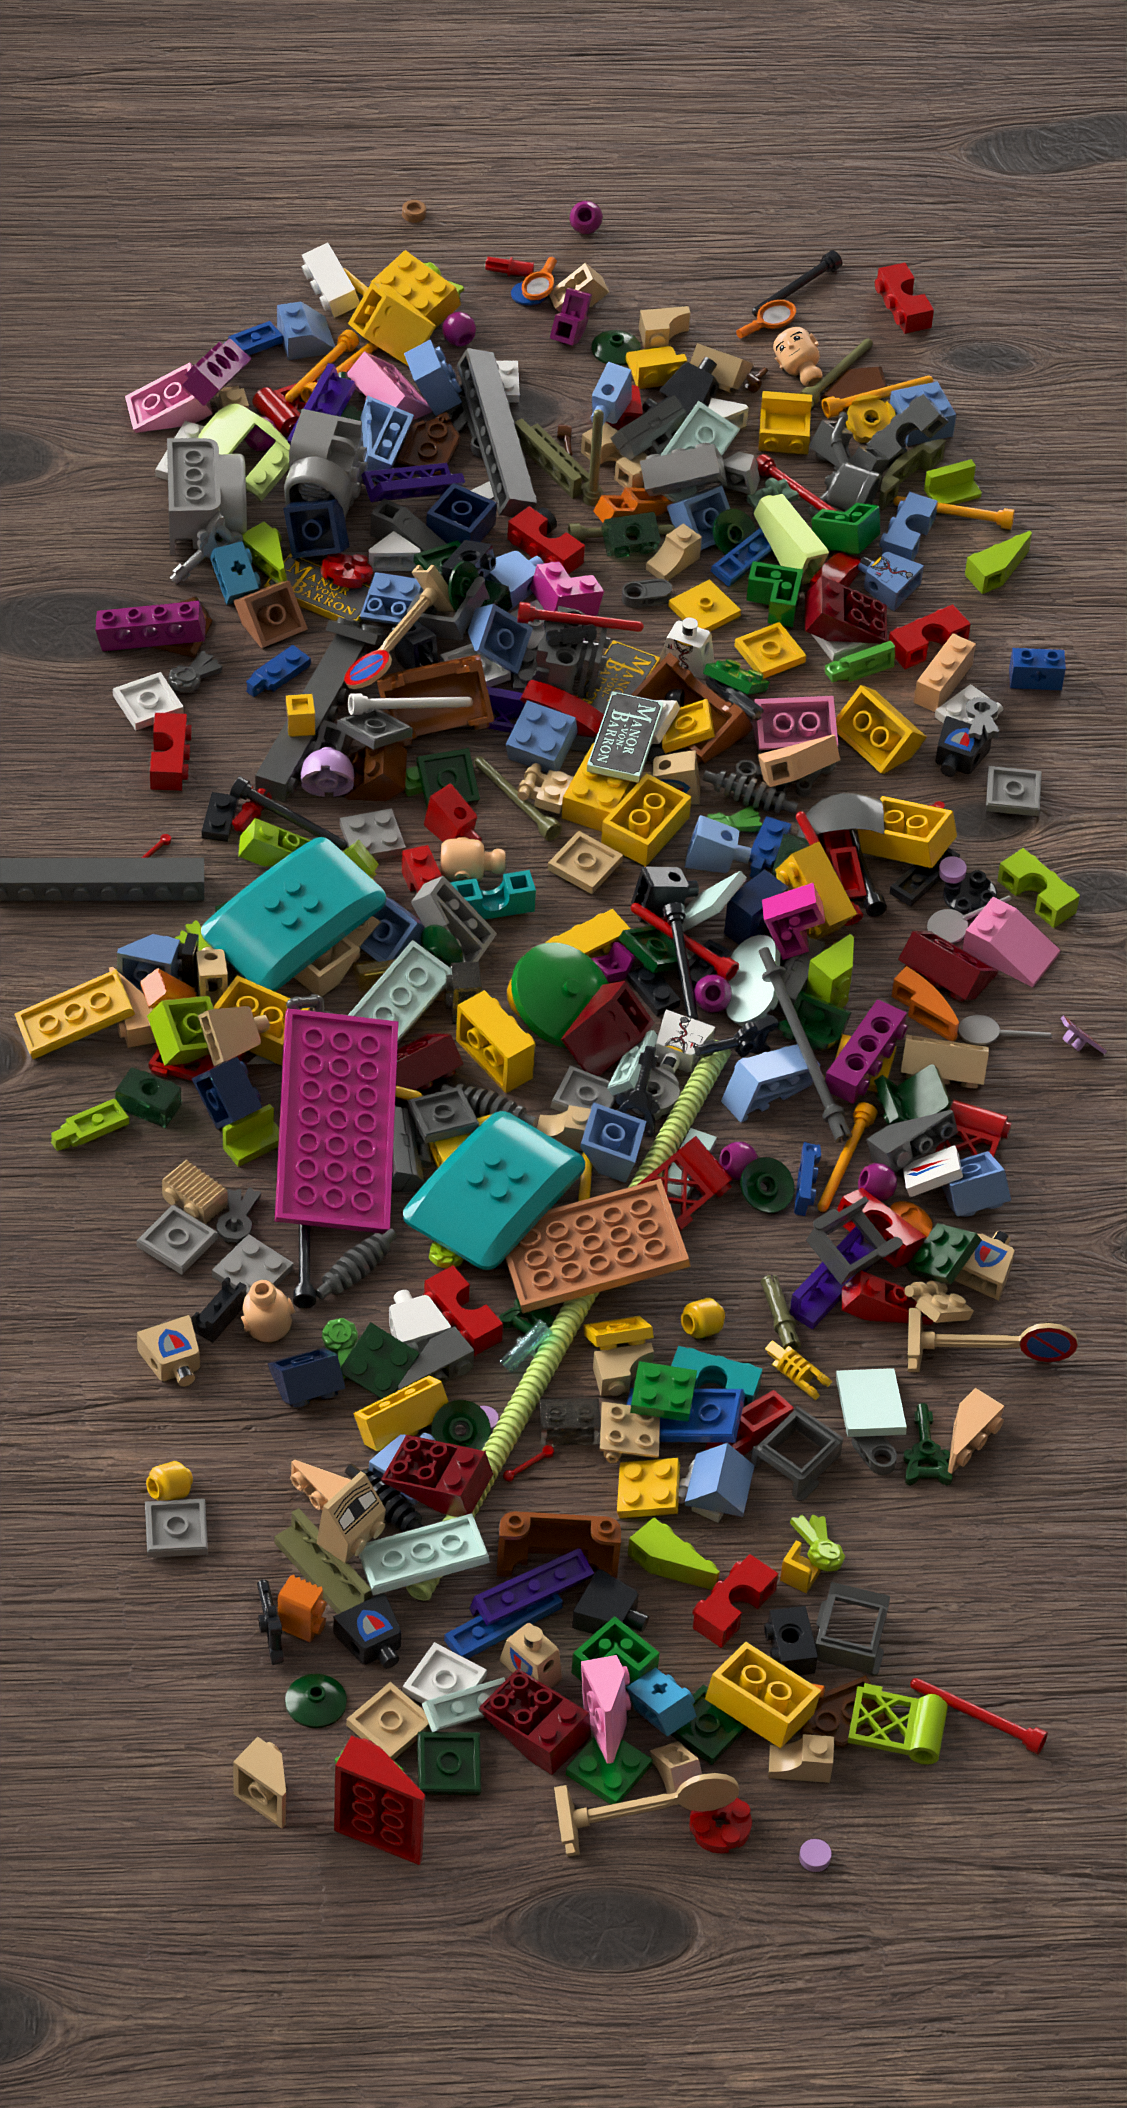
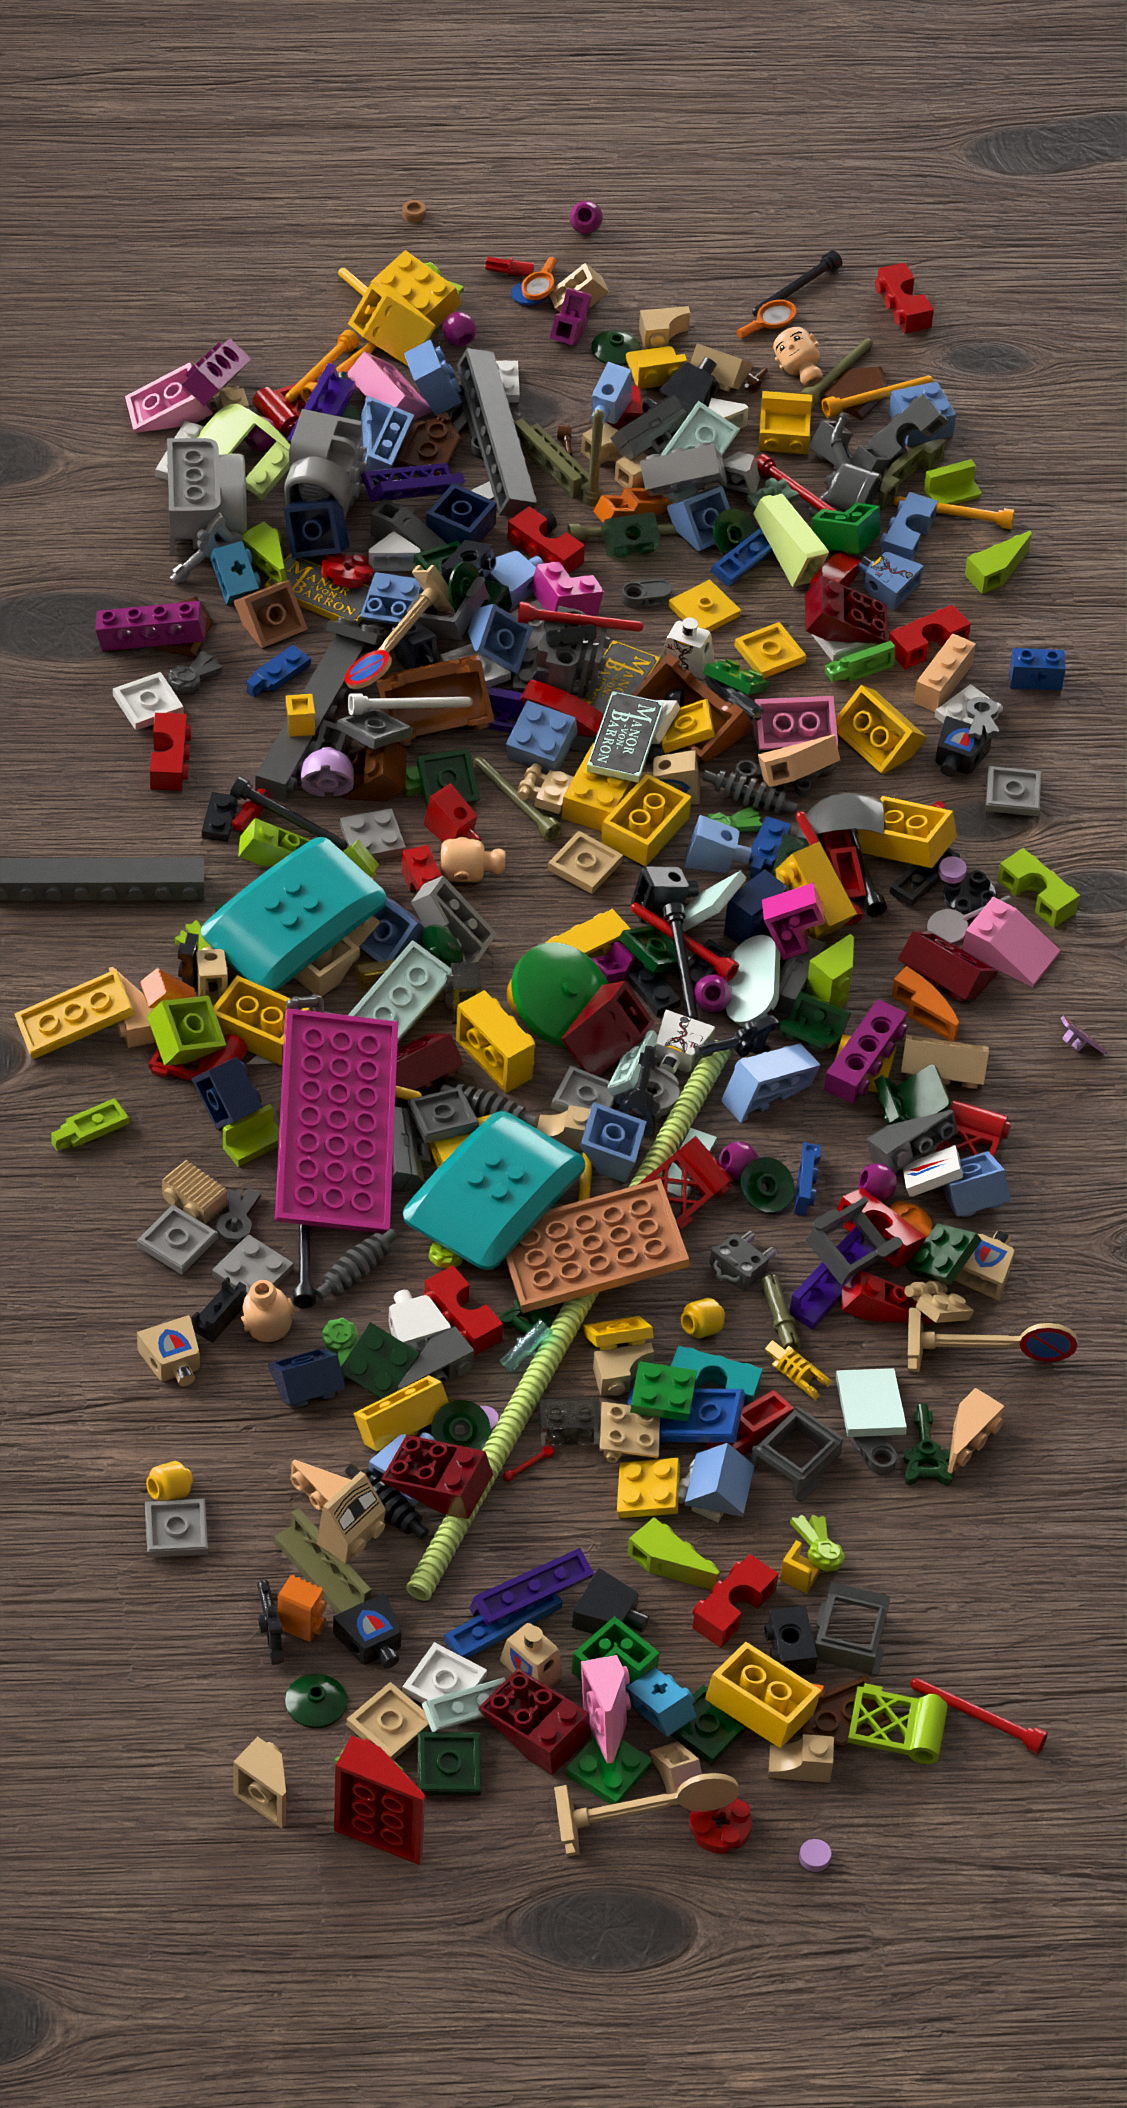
(147, 954): medium blue slope -> none
(148, 1097): clear green brick -> none
(165, 839): red hinge -> none
(231, 1031): tan torso -> none
(258, 338): blue hinge -> none
(303, 331): medium blue slope -> none
(329, 280): white brick -> none
(423, 1554): light aqua tile -> none
(512, 897): teal arch -> none
(558, 1534): dark orange windscreen -> none
(678, 552): tan arch -> none
(740, 1260): none -> dark grey piece
(776, 587): green brick -> none
(833, 1113): dark grey bar -> none
(858, 412): yellow plate -> none
(863, 1117): light orange piece -> none
(985, 1030): light grey piece -> none

